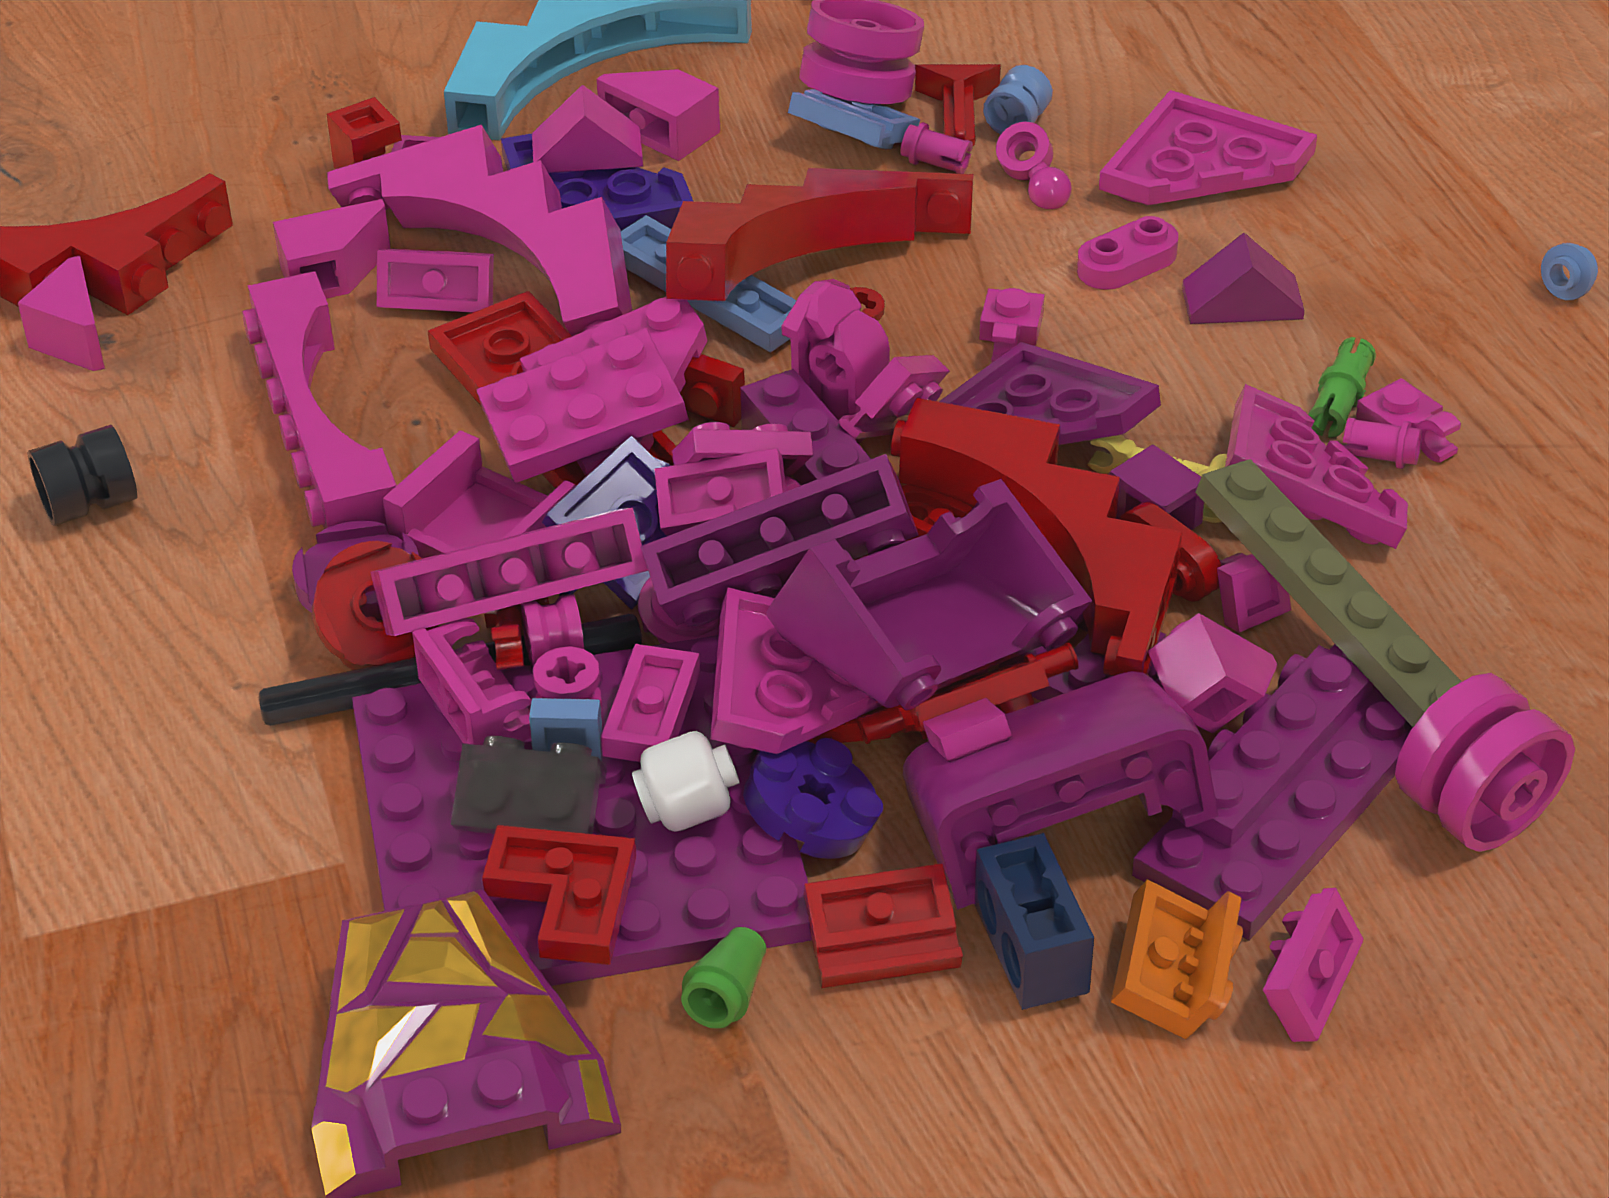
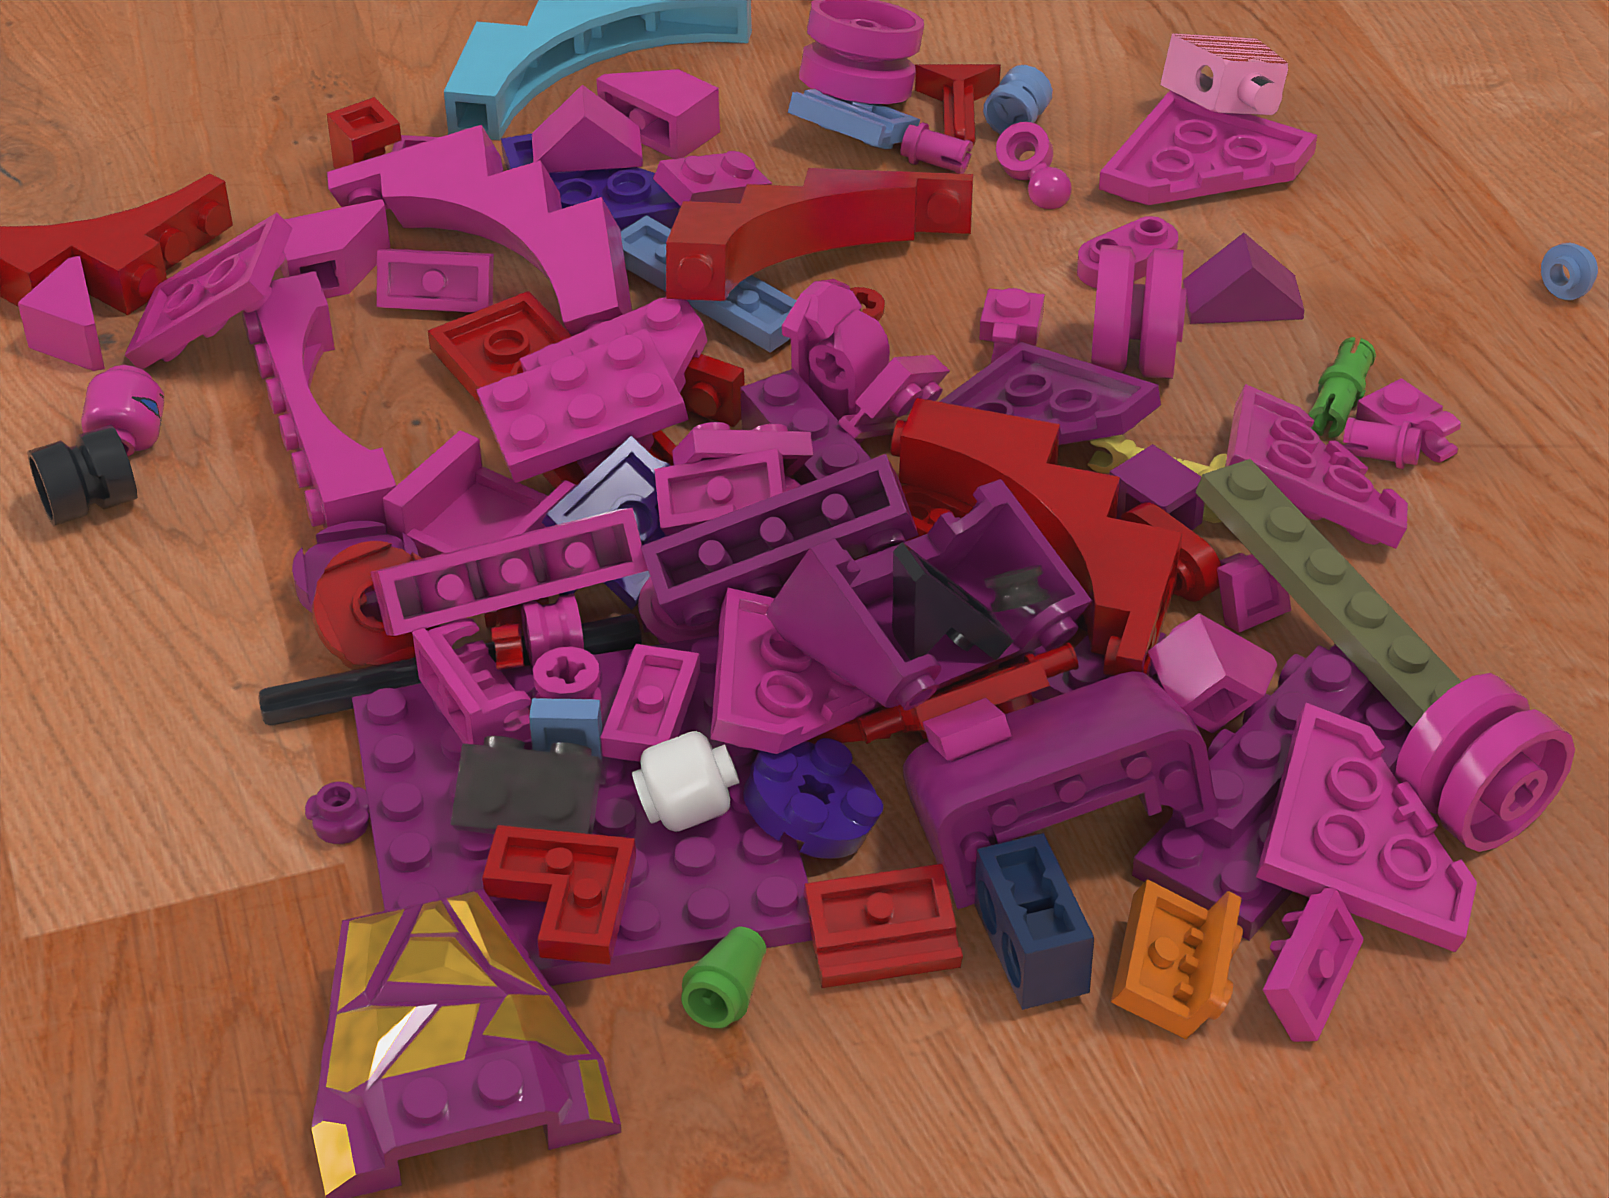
(128, 402): none -> dark pink head
(210, 293): none -> dark pink plate
(338, 812): none -> magenta plate
(709, 177): none -> dark pink plate
(933, 605): none -> black slope
(1016, 588): none -> clear smoke bush
(1138, 311): none -> dark pink wheel
(1244, 79): none -> bright pink torso
(1359, 830): none -> dark pink plate

